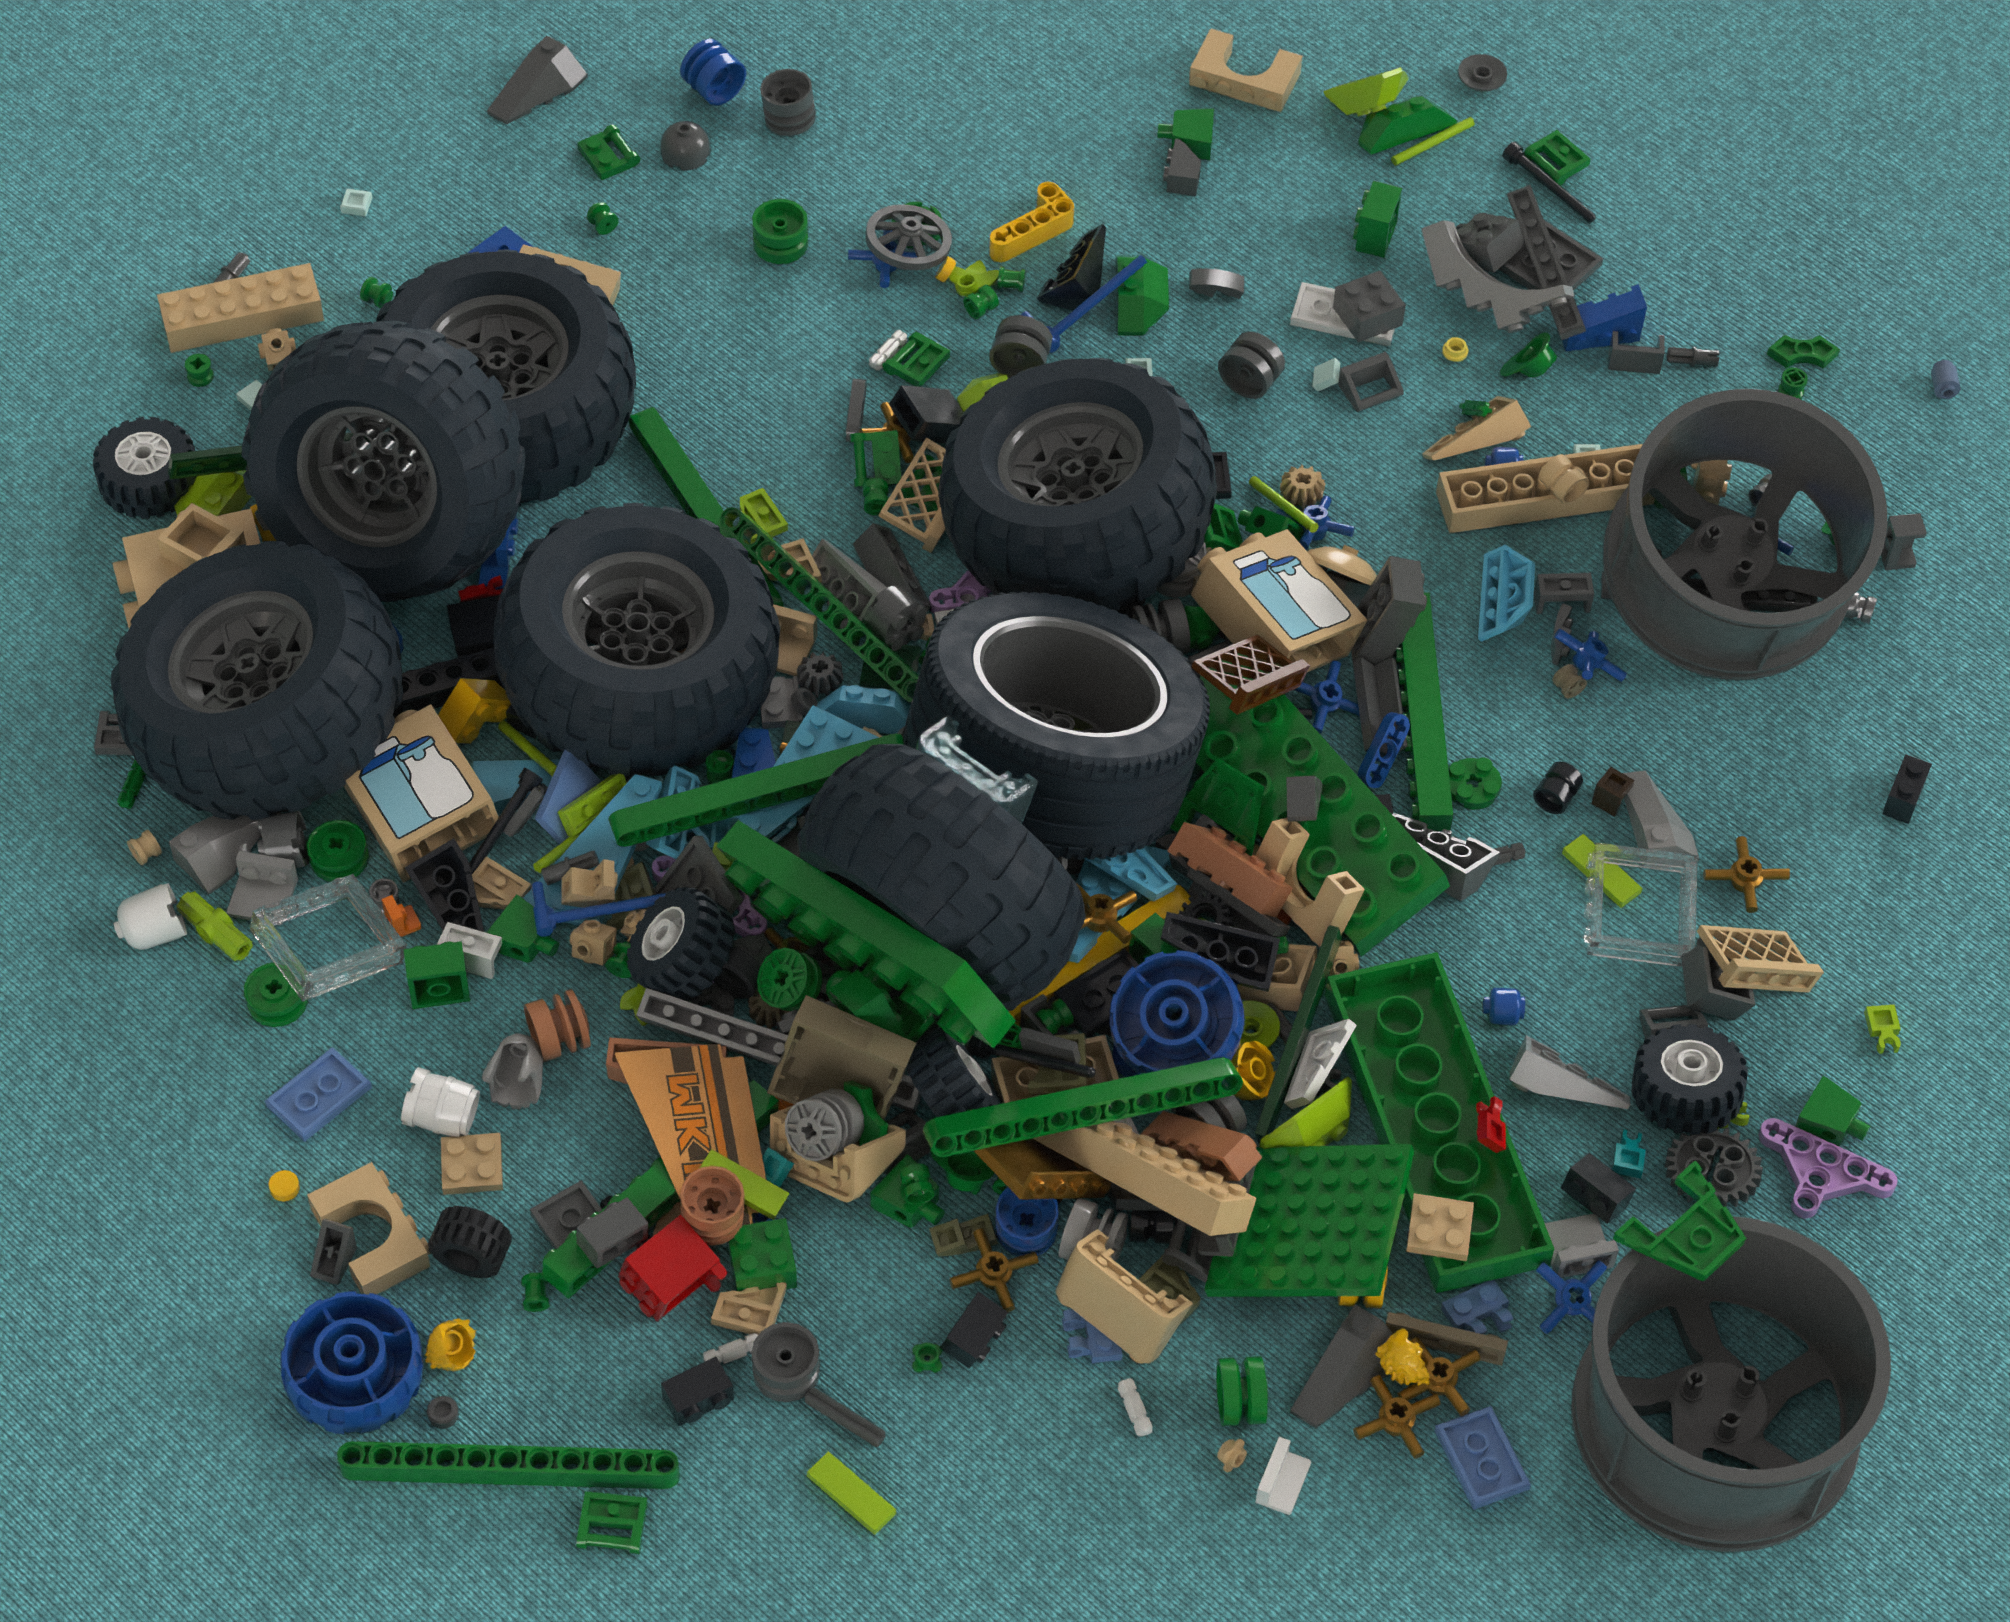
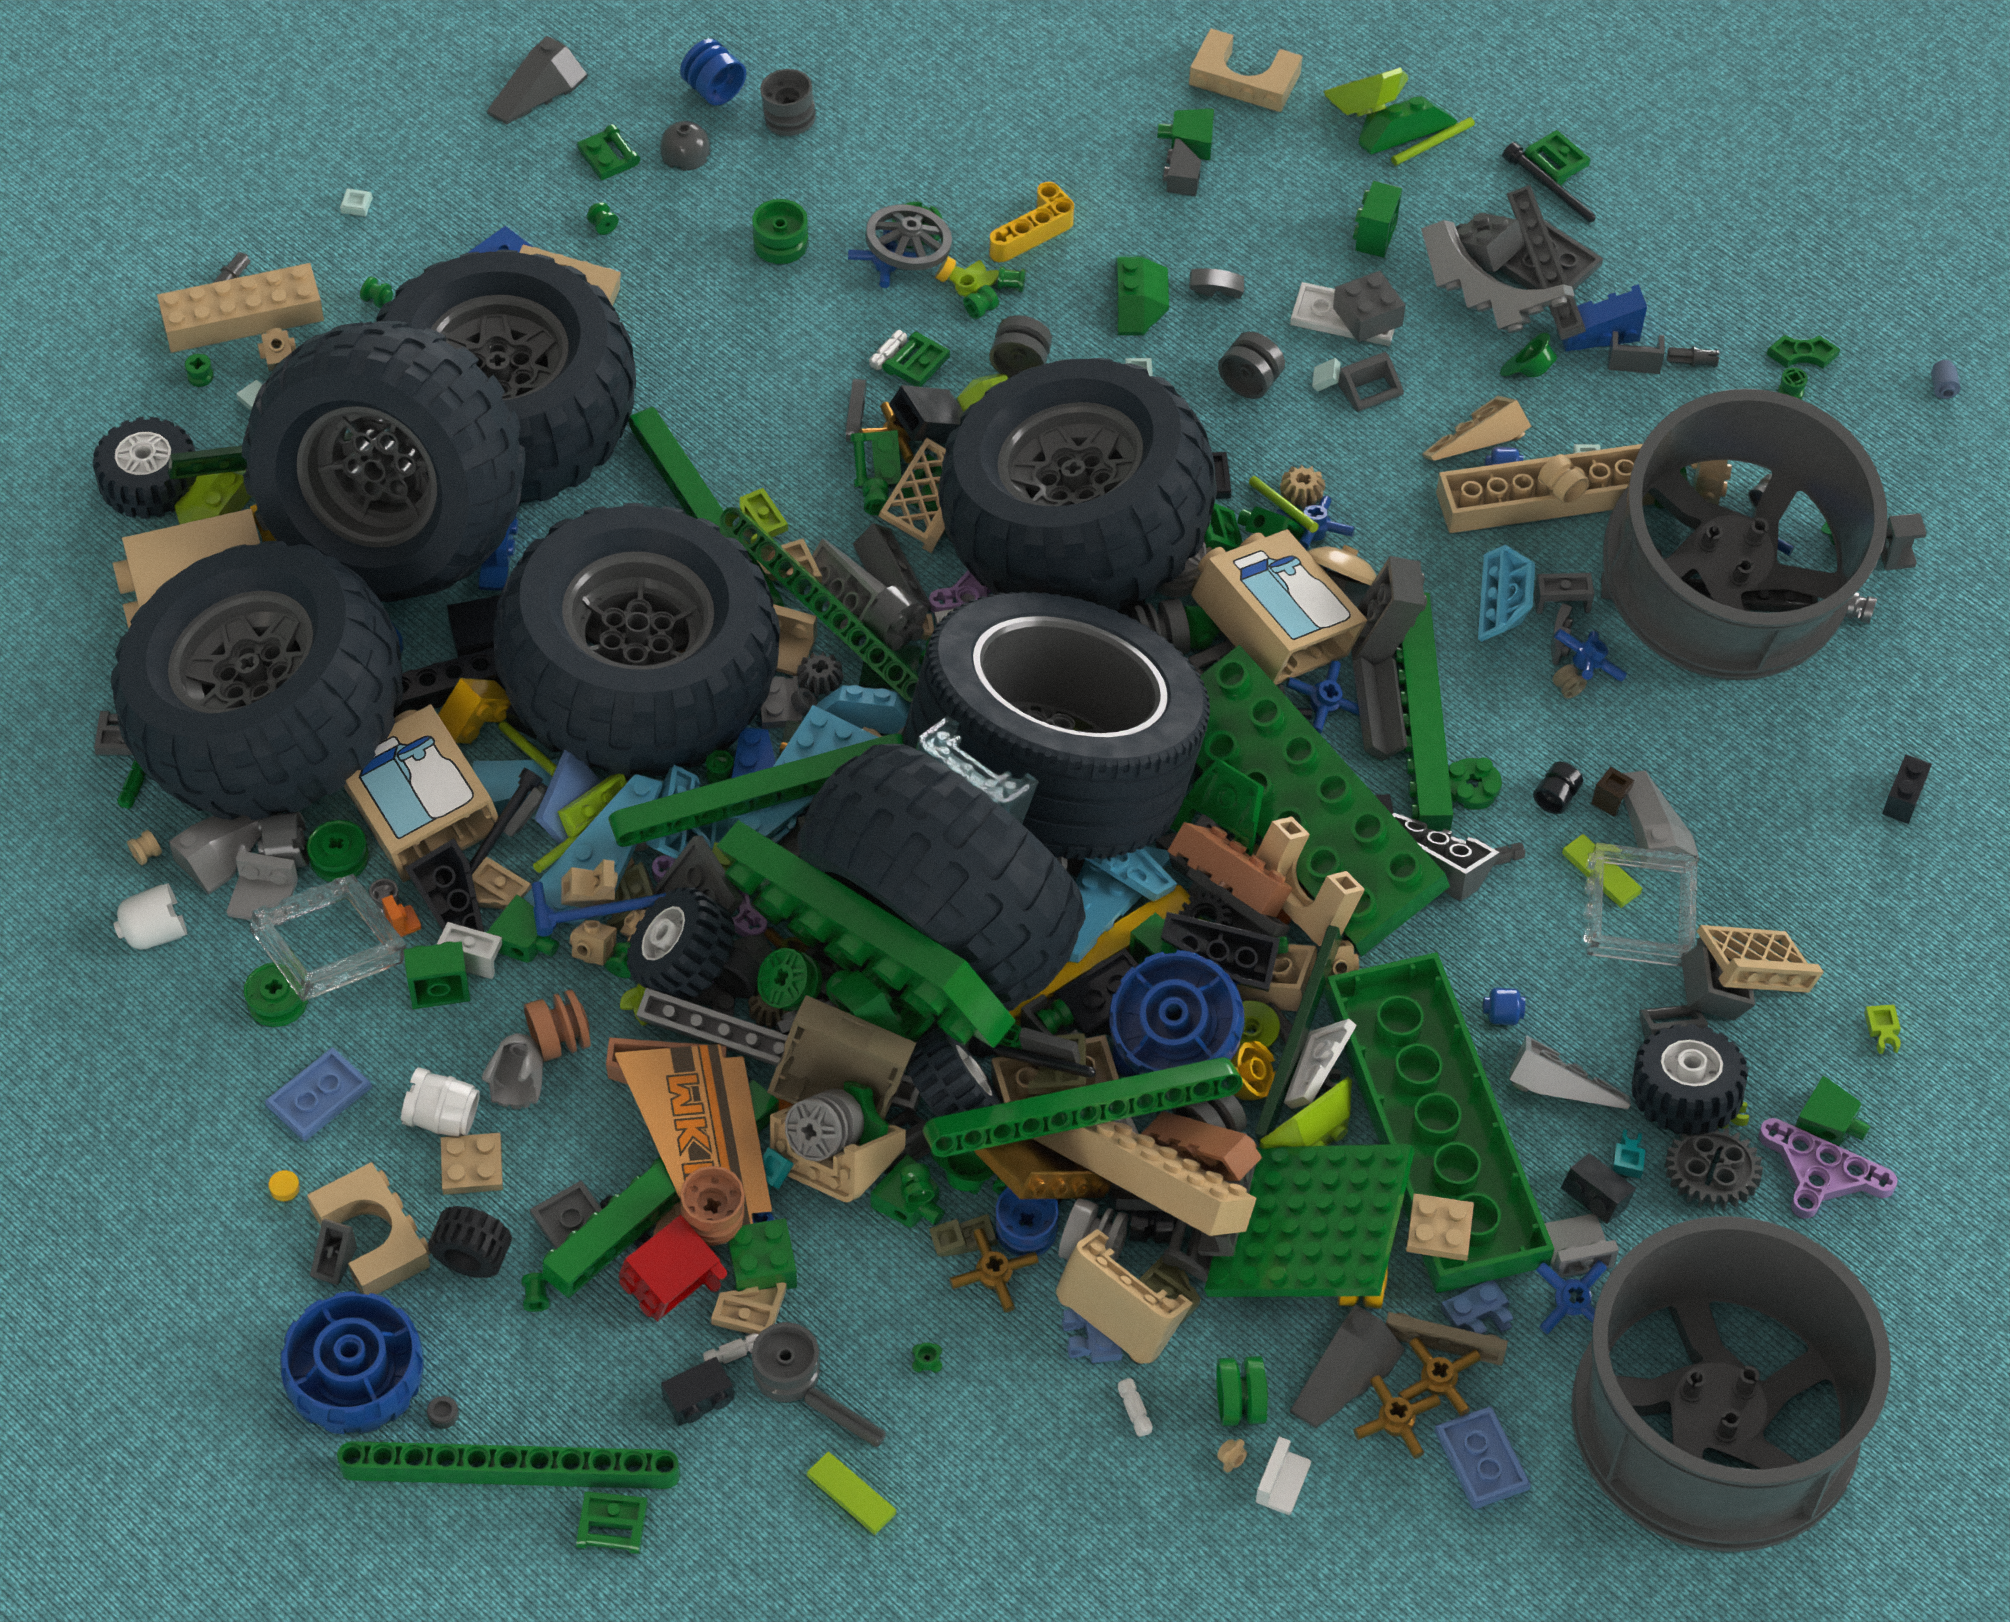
(185, 521): tan window -> none
(214, 926): lime piece -> none
(451, 1345): yellow hair -> none
(480, 591): red plate -> none
(555, 872): dark grey axle -> none
(611, 1232): dark grey brick -> none
(758, 1192): lime tile -> none
(974, 1330): black brick -> none
(1079, 274): black wedge -> none
(1093, 300): blue bar -> none
(1102, 913): pearl gold bar -> none
(1263, 686): reddish brown fence -> none
(1303, 798): dark grey slope -> none
(1398, 736): blue beam -> none
(1403, 1359): yellow hair -> none
(1455, 349): light yellow plate -> none
(1475, 408): green axle -> none
(1482, 72): dark grey dish -> none
(1491, 1129): red plate -> none
(1697, 1239): green wing -> none
(1746, 874): pearl gold bar -> none

